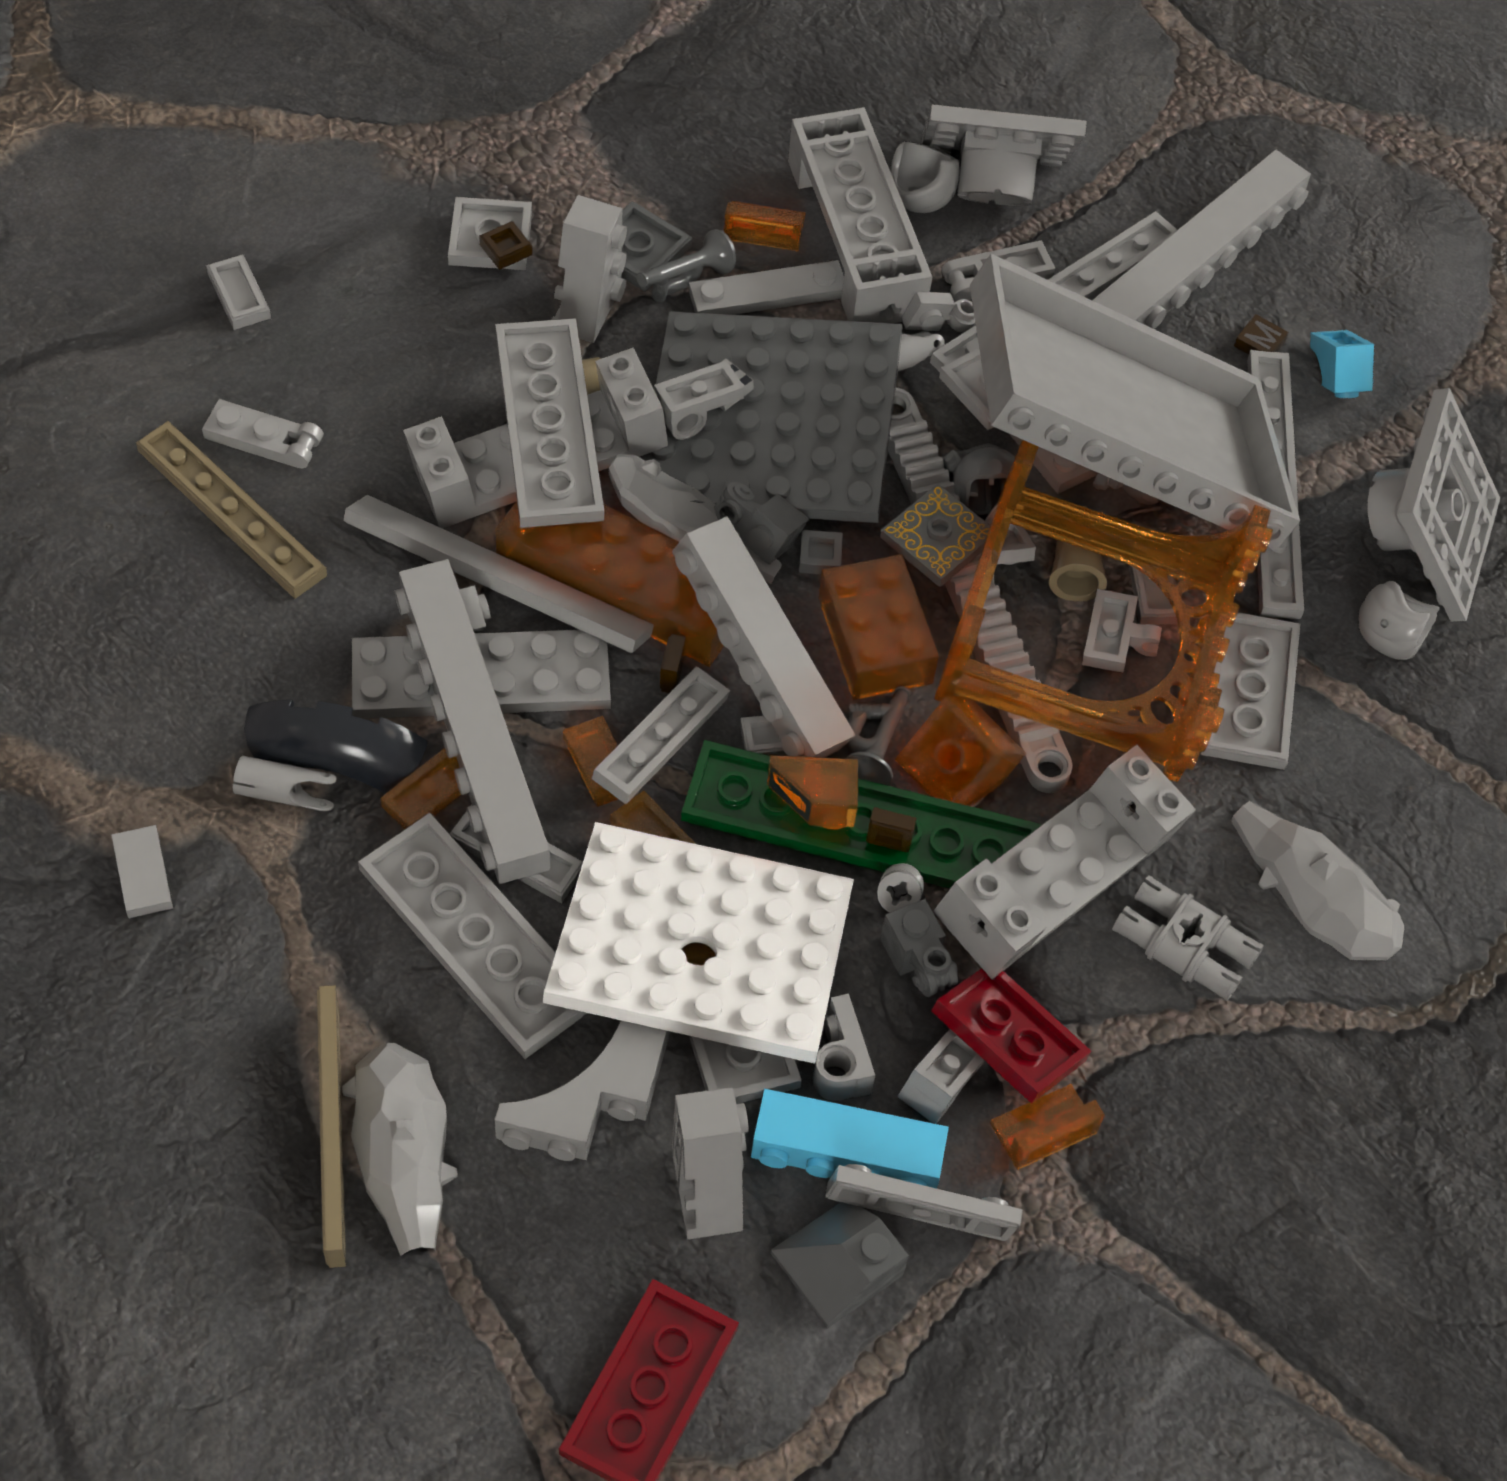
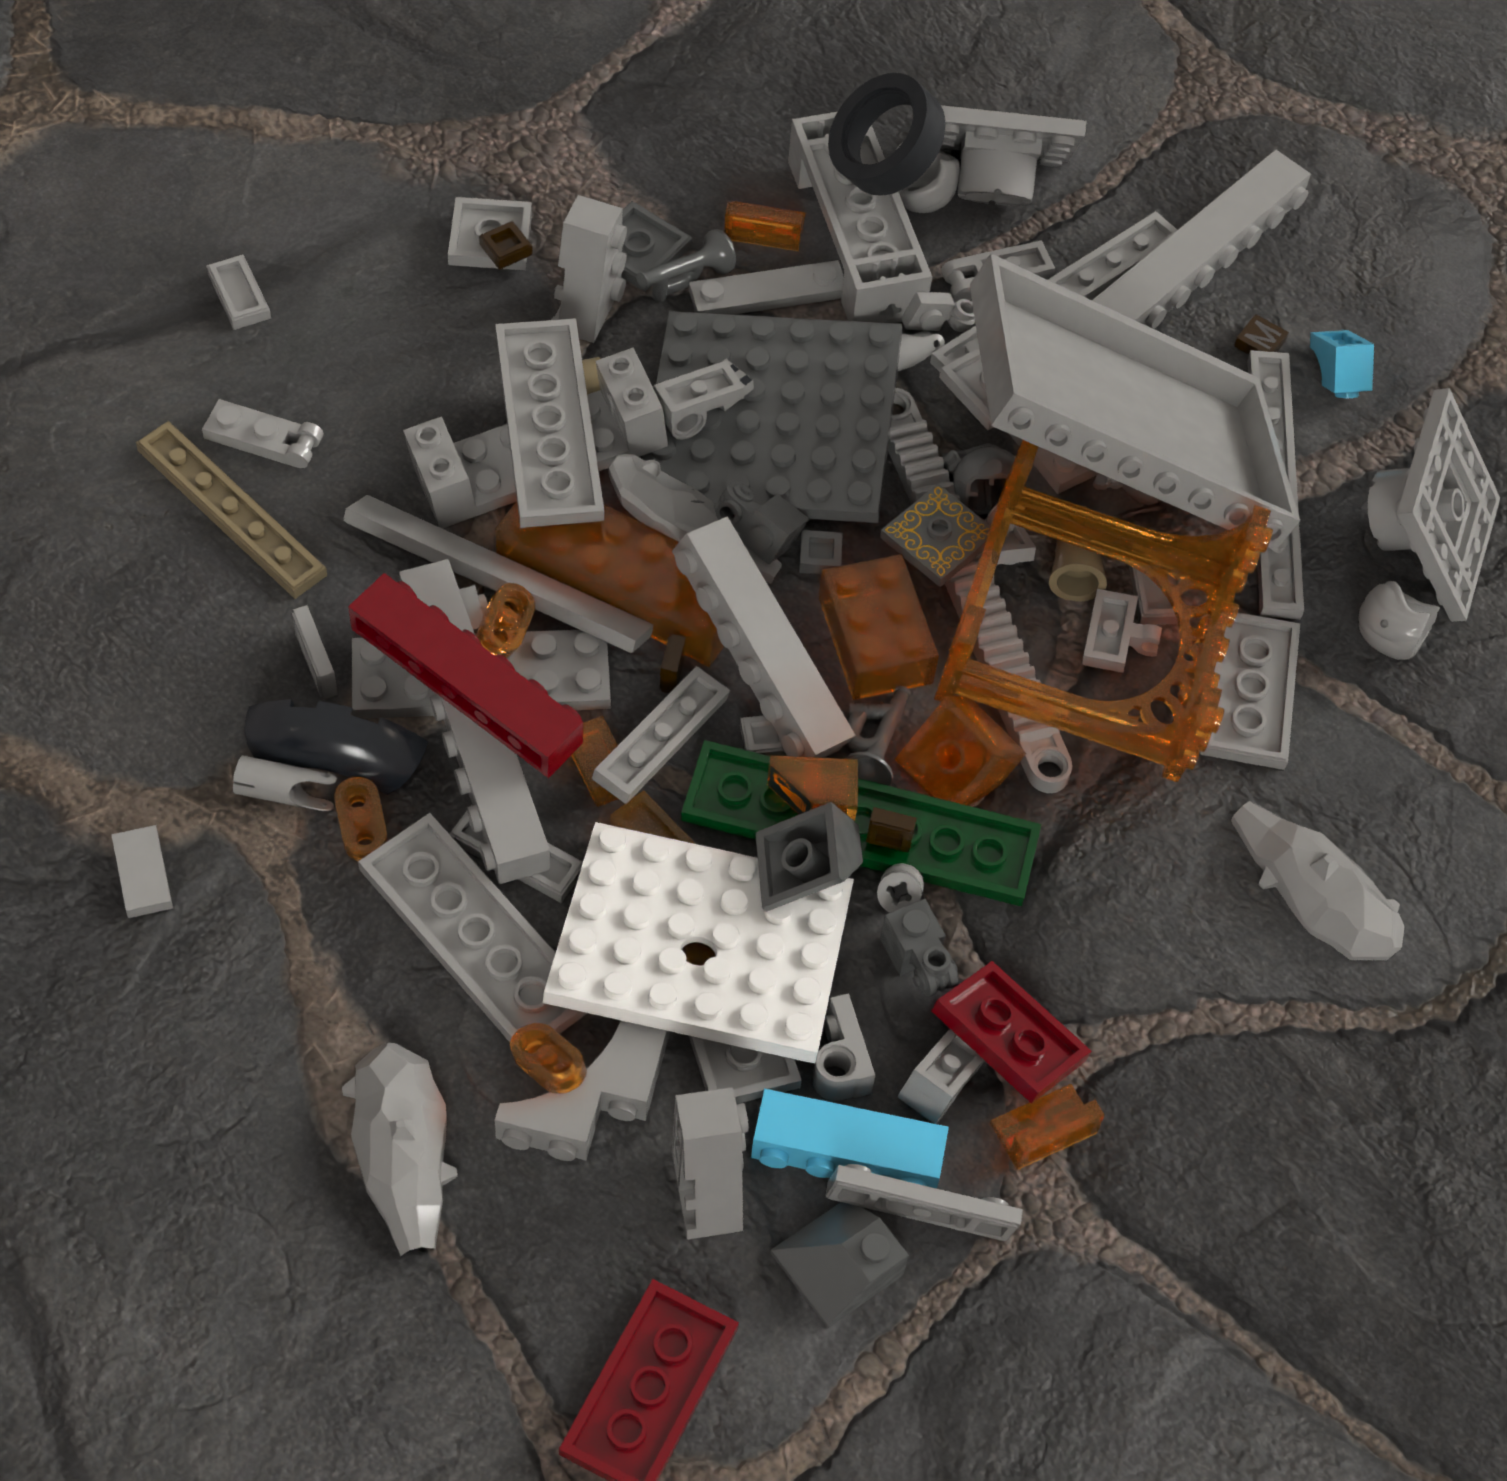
(314, 652): none -> light grey tile
(331, 1127): dark tan tile -> none
(360, 822): none -> clear orange plate
(423, 791): clear orange plate -> none
(467, 674): none -> dark red brick
(505, 628): none -> clear orange plate
(548, 1058): none -> clear orange plate
(806, 854): none -> dark grey slope
(911, 157): none -> black tyre
(1064, 863): light grey plate -> none
(1191, 957): light grey pin -> none

